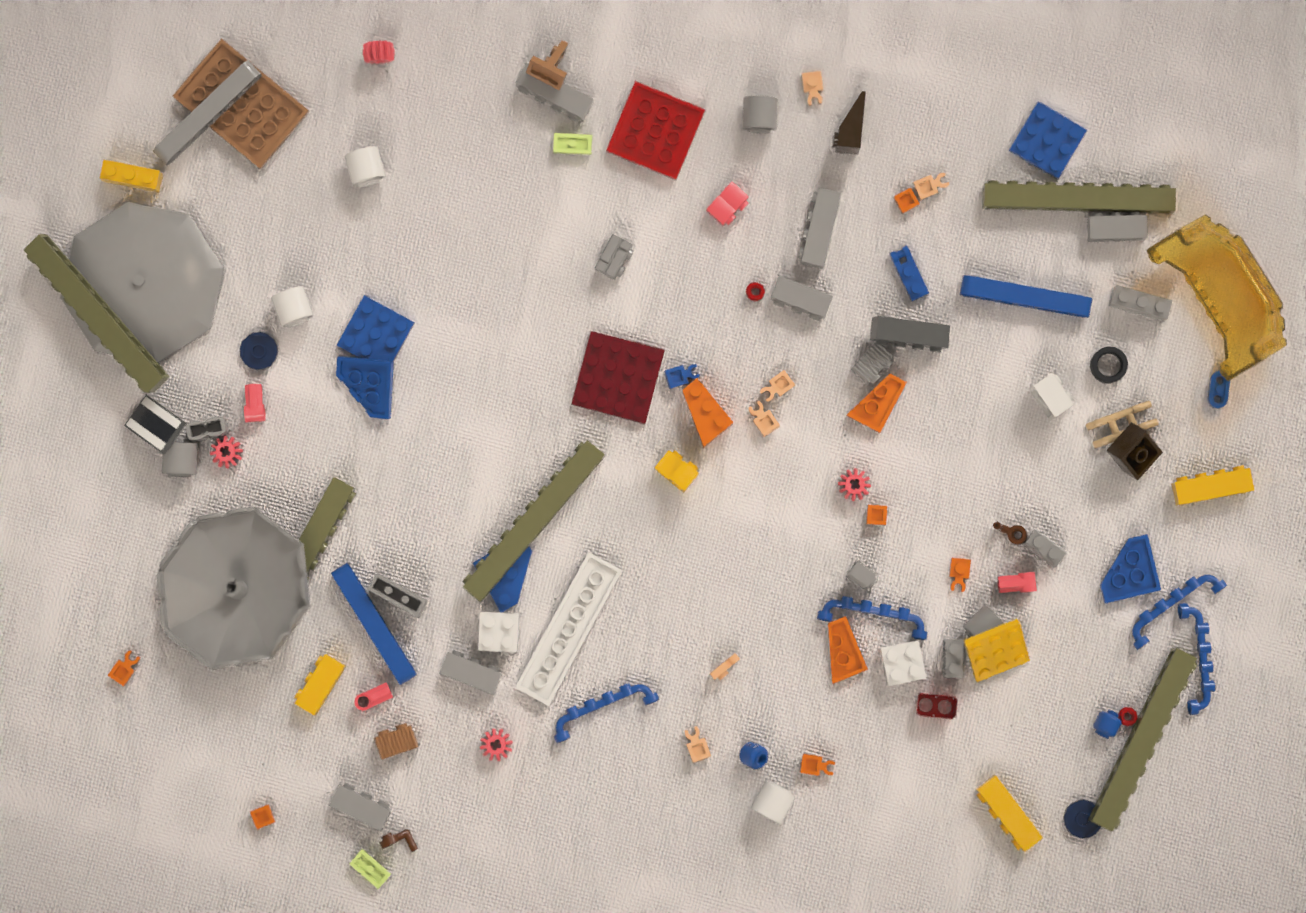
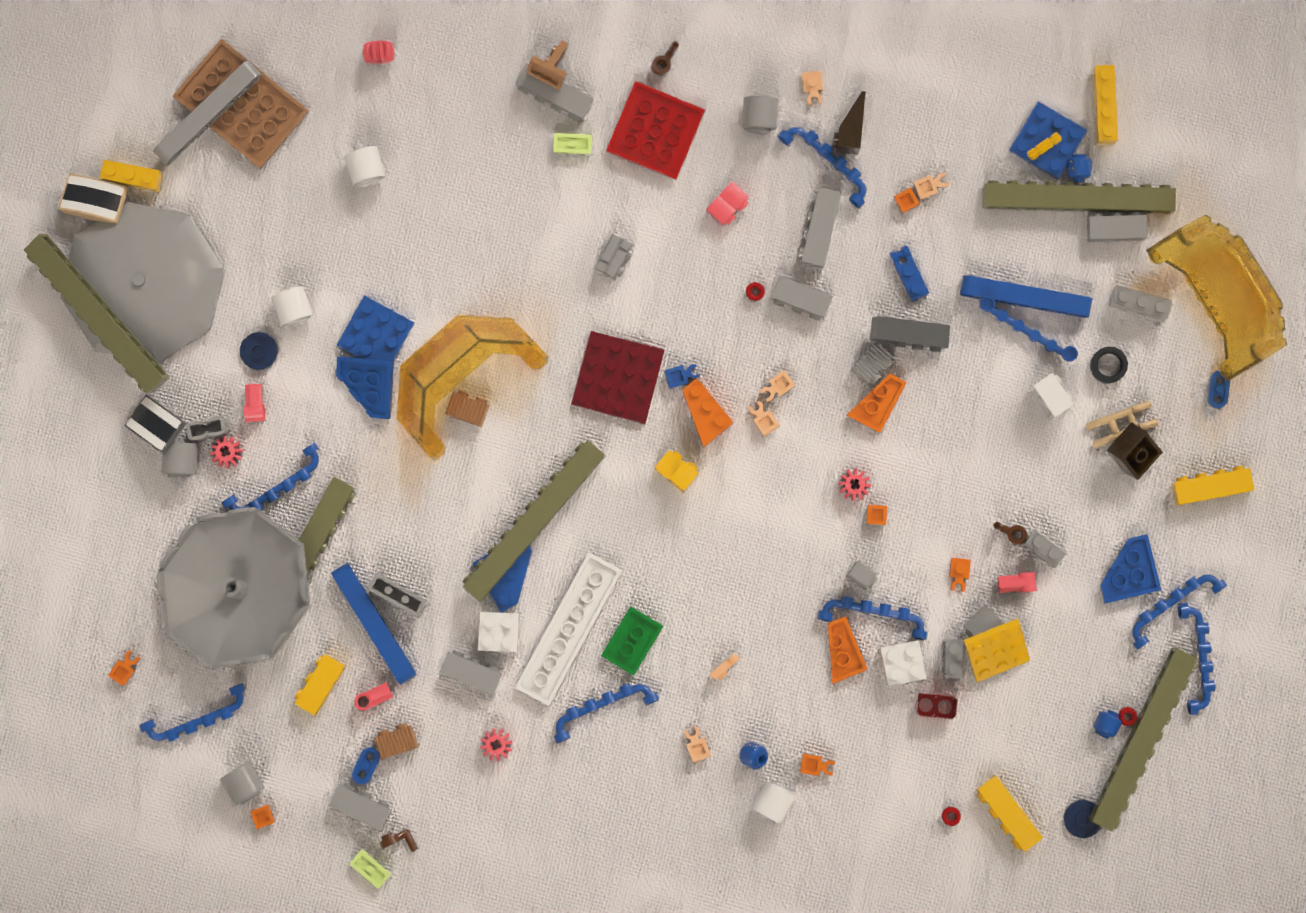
(92, 199): none -> slope
(190, 726): none -> blue bar
(242, 784): none -> light grey piece
(286, 485): none -> blue bar
(365, 765): none -> blue plate
(447, 361): none -> clear yellow windscreen
(467, 409): none -> medium nougat brick
(632, 641): none -> green plate
(664, 60): none -> reddish brown plate
(825, 151): none -> blue bar
(957, 818): none -> red plate
(987, 304): none -> blue bar
(1044, 146): none -> yellow axle
(1079, 168): none -> blue head
(1105, 104): none -> yellow brick

